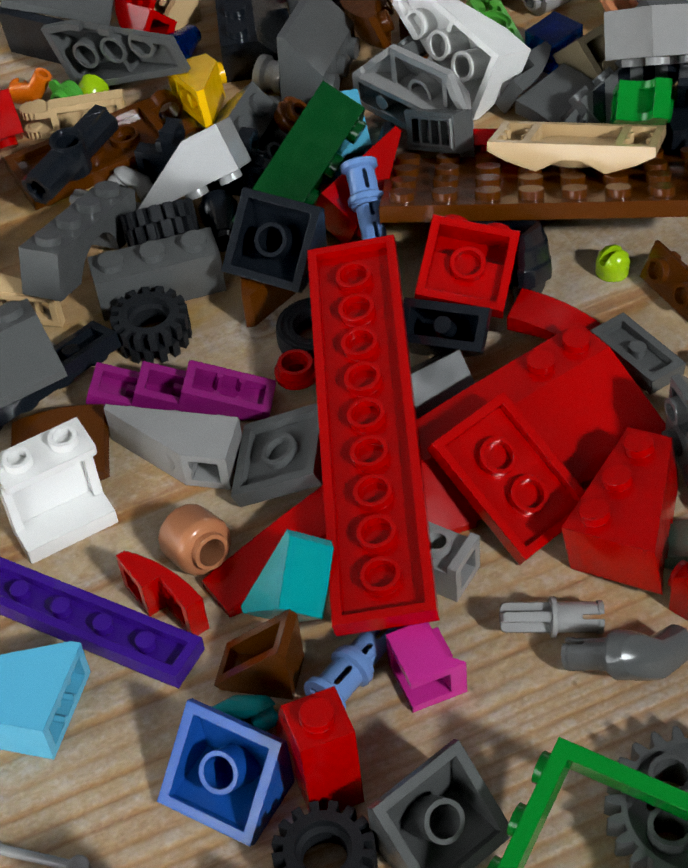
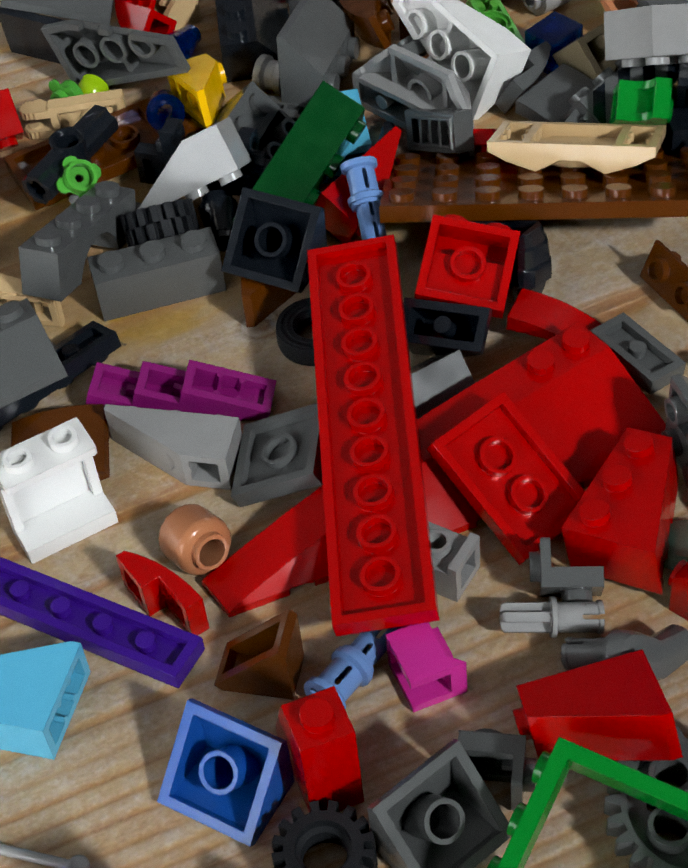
(35, 89): orange arm -> none
(72, 167): none -> bright green plate
(136, 180): light grey arm -> none
(149, 308): black tyre -> none
(157, 115): none -> clear blue cone
(253, 707): teal arm -> none
(288, 113): reddish brown plate -> none
(293, 579): teal slope -> none
(295, 370): red plate -> none
(501, 759): none -> dark grey bracket
(570, 583): none -> dark grey bracket
(604, 707): none -> red slope
(612, 264): lime hinge -> none

